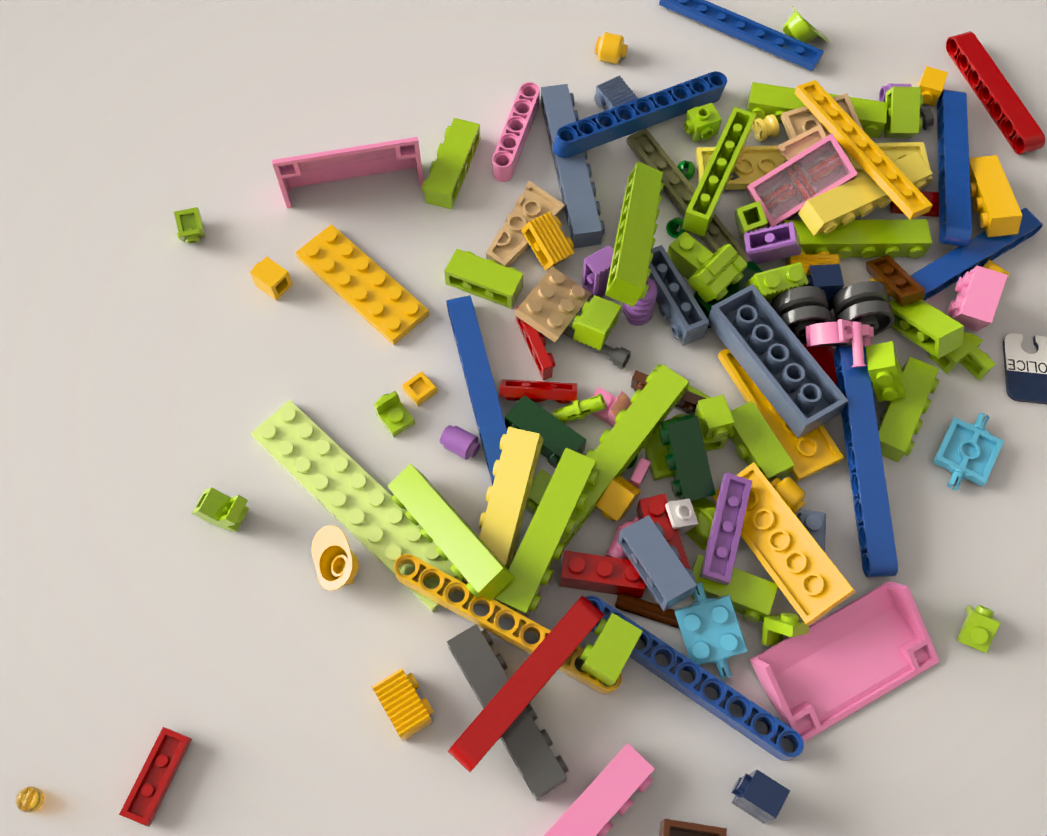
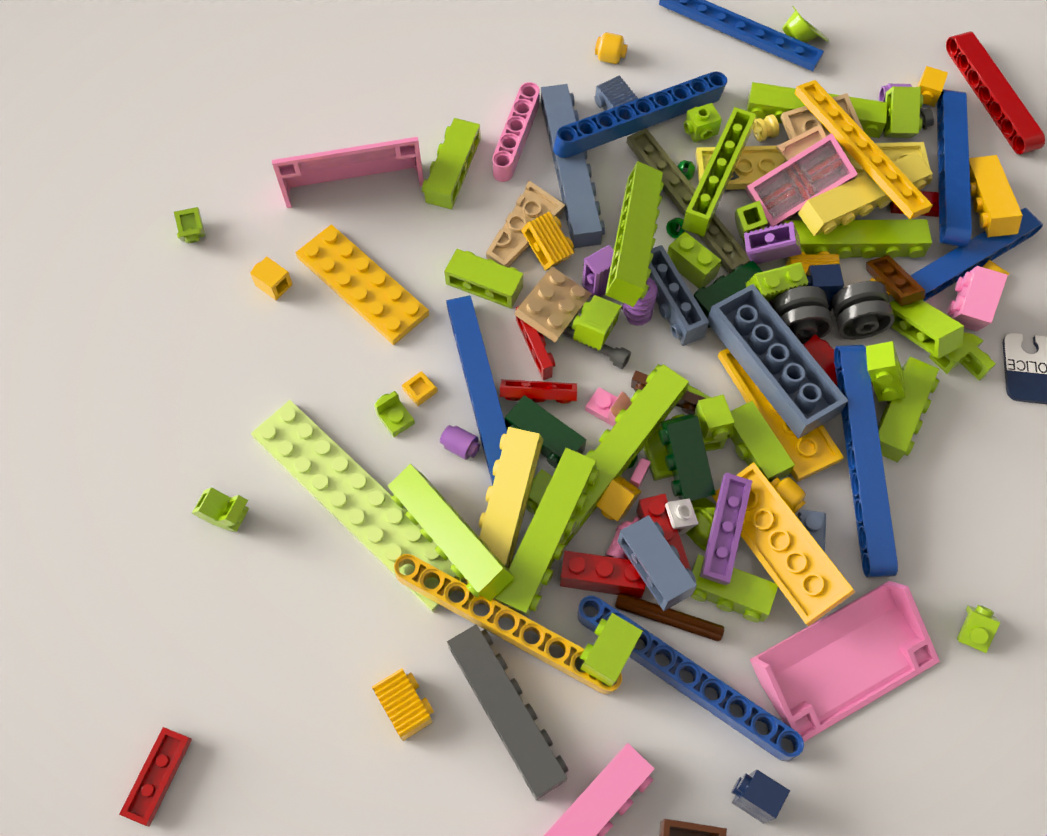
(33, 802): clear yellow hinge -> none
(333, 559): piece -> none
(525, 684): red beam -> none
(580, 409): lime pin -> none
(711, 630): medium azure plate -> none
(717, 273): lime brick -> none
(782, 624): lime bracket -> none
(839, 334): bright pink piece -> none
(968, 451): medium azure plate -> none

